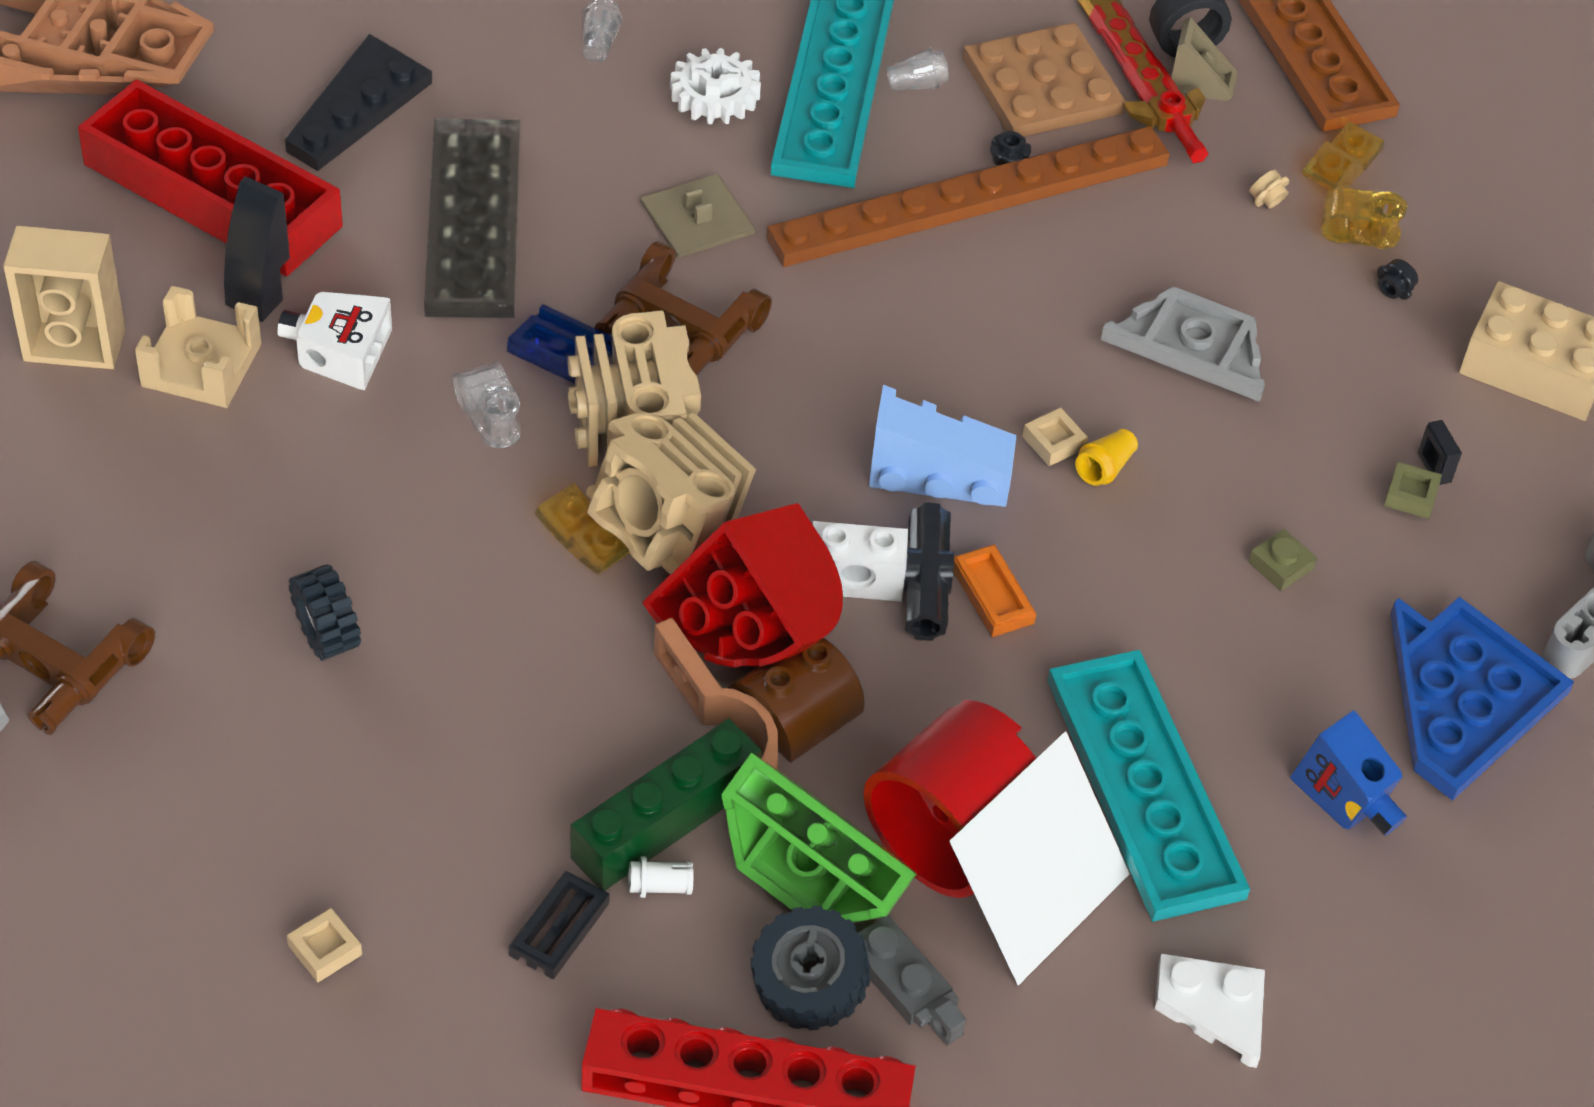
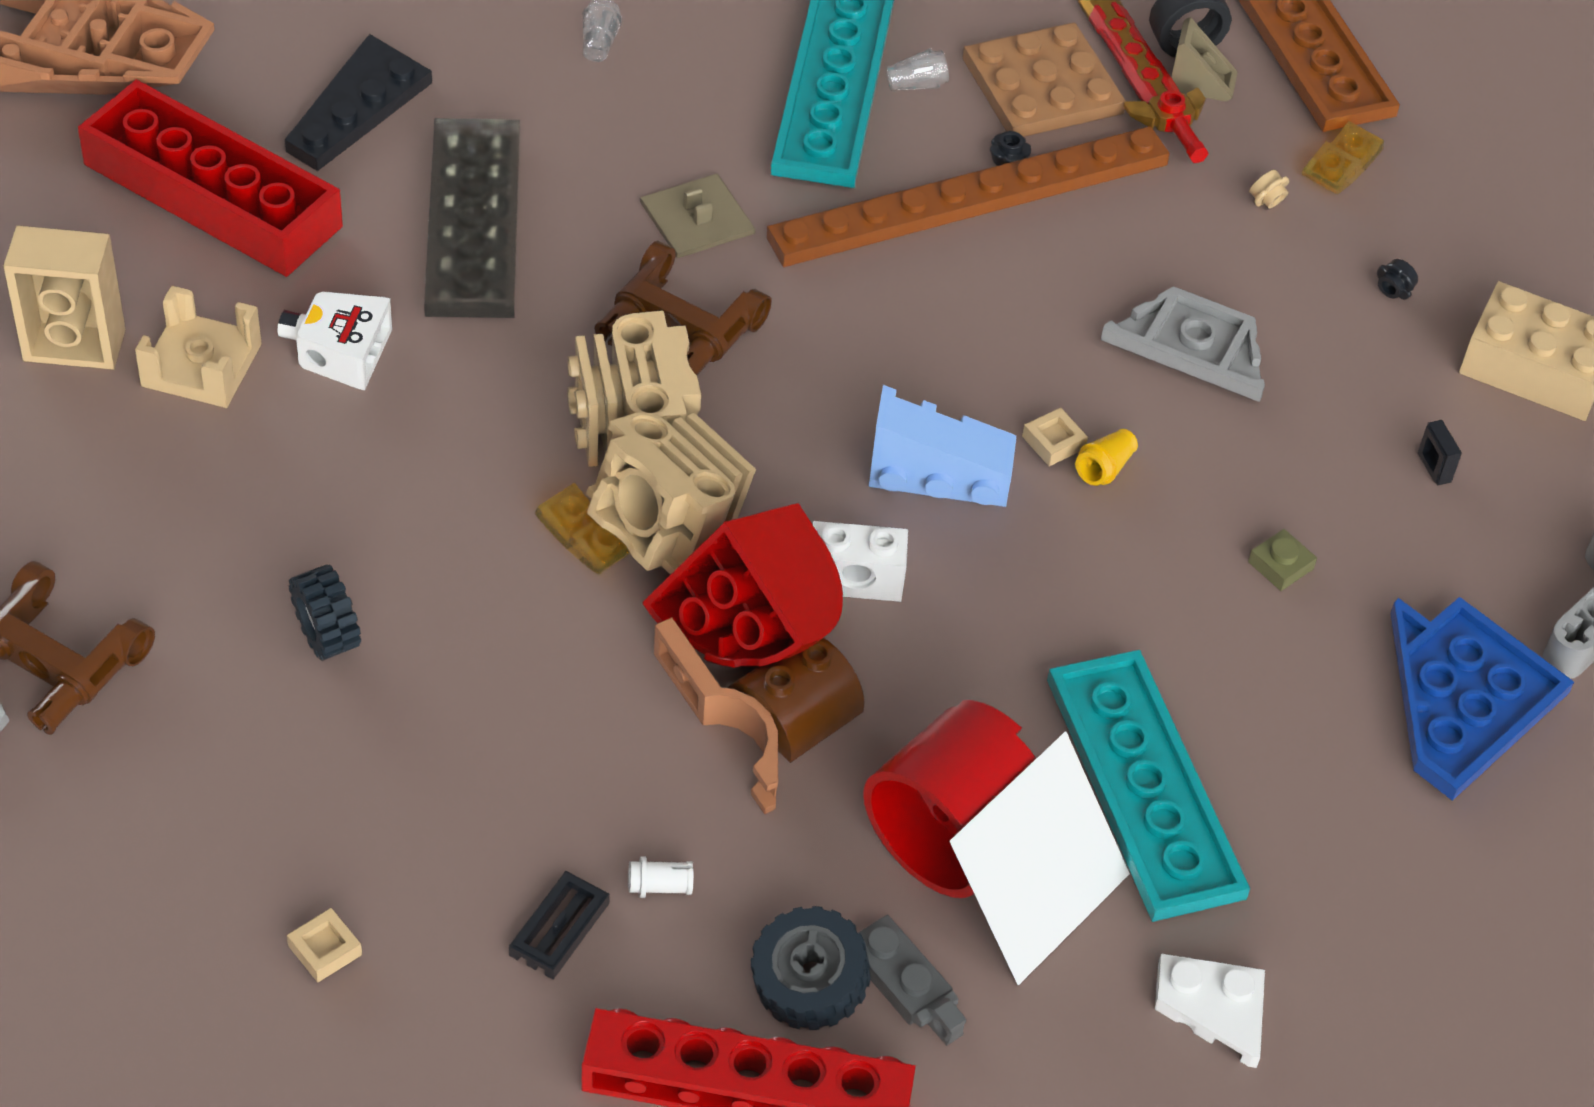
(256, 248): black slope -> none
(489, 403): clear piece -> none
(550, 339): clear blue plate -> none
(659, 805): dark green brick -> none
(715, 86): white gear -> none
(806, 848): bright green wedge -> none
(928, 571): black piece -> none
(993, 590): orange tile -> none
(1351, 776): blue torso -> none
(1358, 217): clear yellow piece -> none
(1413, 490): olive plate -> none

